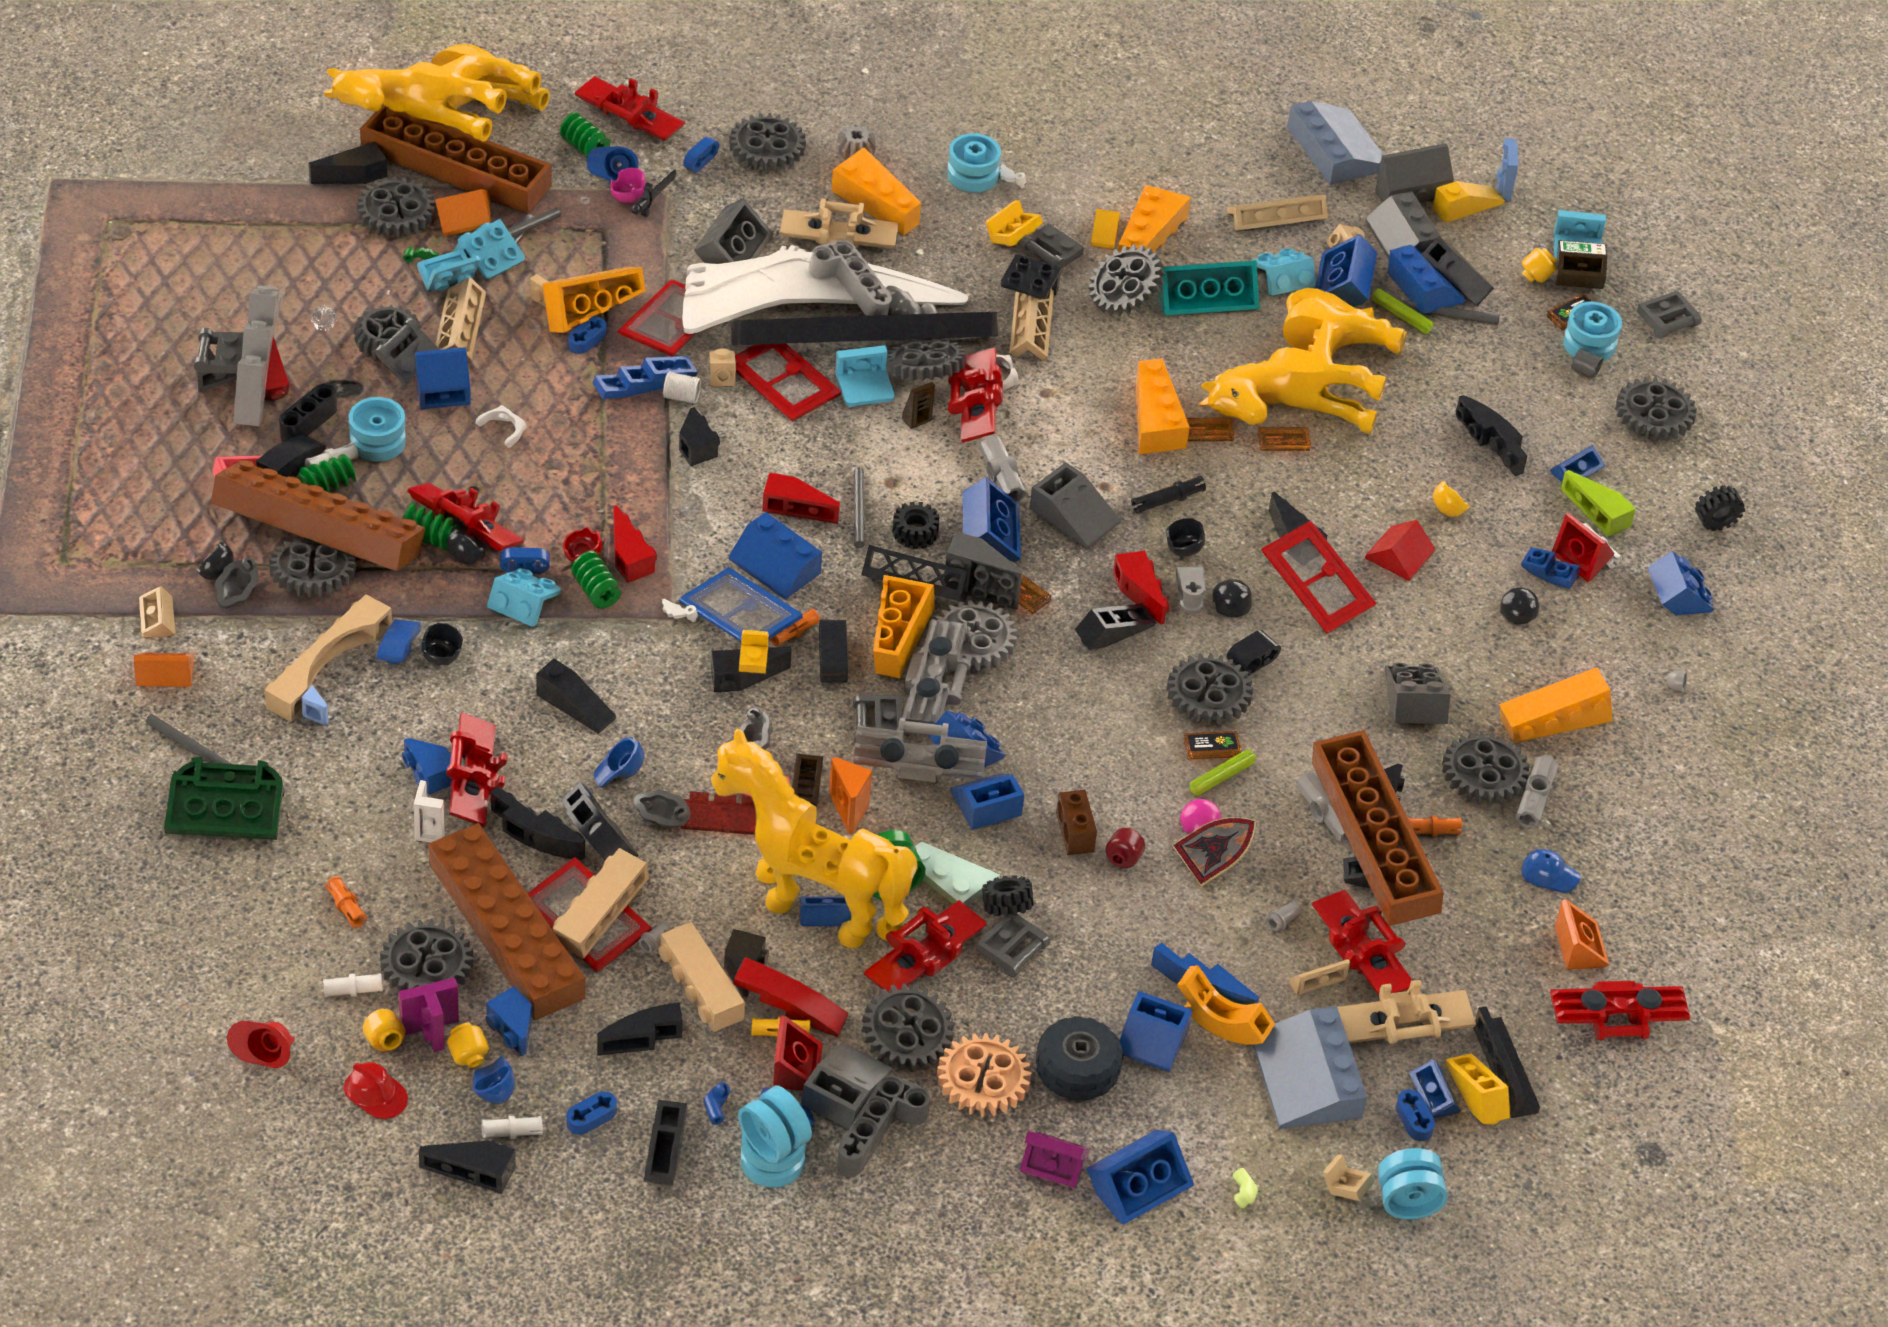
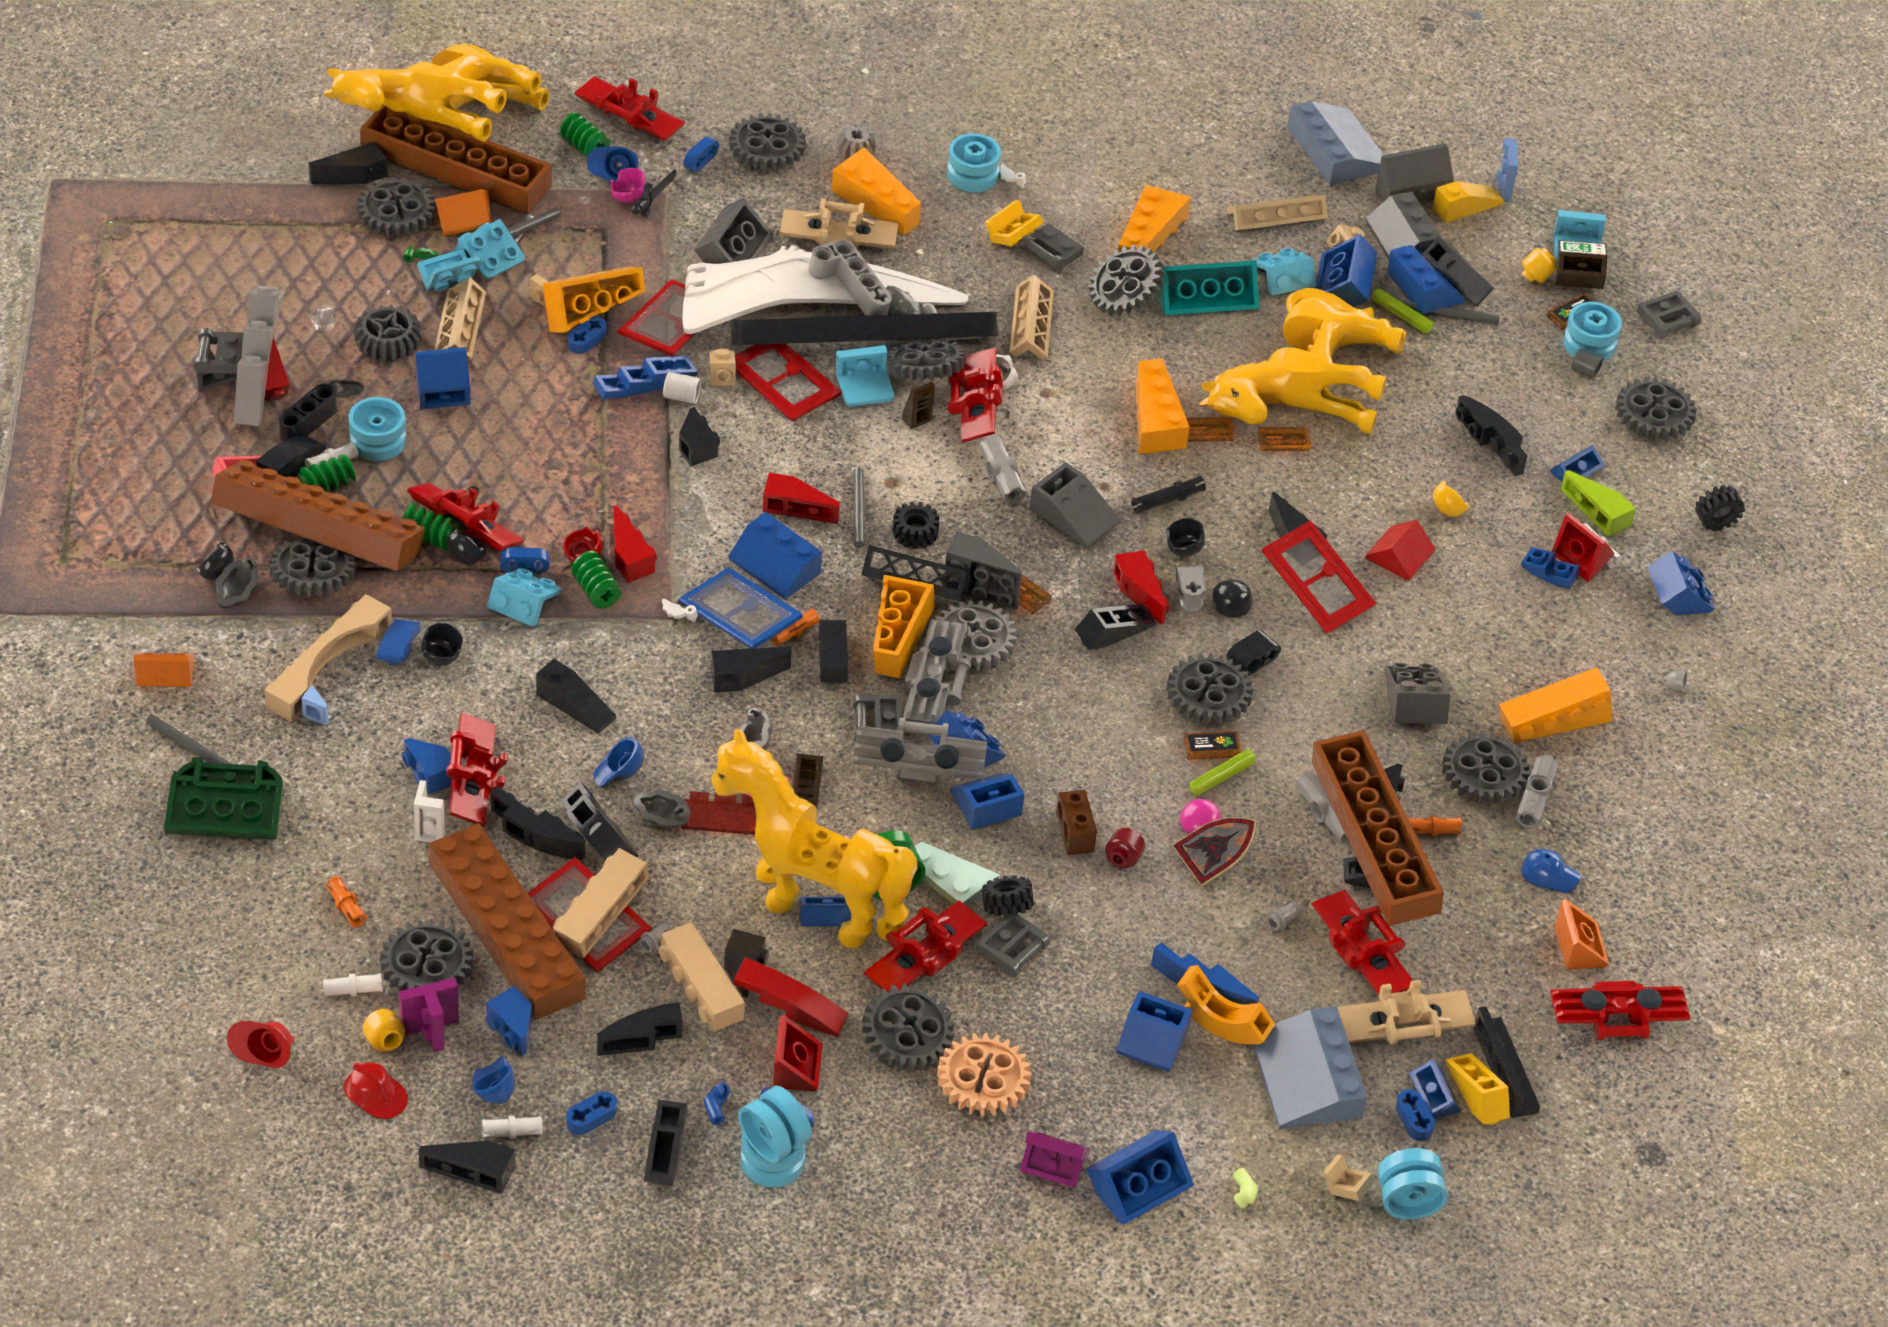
(157, 613): tan slope -> none
(404, 364): dark grey plate -> none
(467, 1045): yellow head -> none
(504, 414): white cap -> none
(753, 651): yellow bracket -> none
(769, 1027): yellow pin -> none
(843, 1084): dark grey slope -> none
(849, 791): orange slope -> none
(889, 1100): dark grey beam -> none
(993, 517): blue slope -> none
(1031, 277): black bracket -> none
(1079, 1058): black wheel -> none
(1105, 228): yellow slope -> none
(1320, 977): tan slope -> none
(1519, 605): black hair -> none

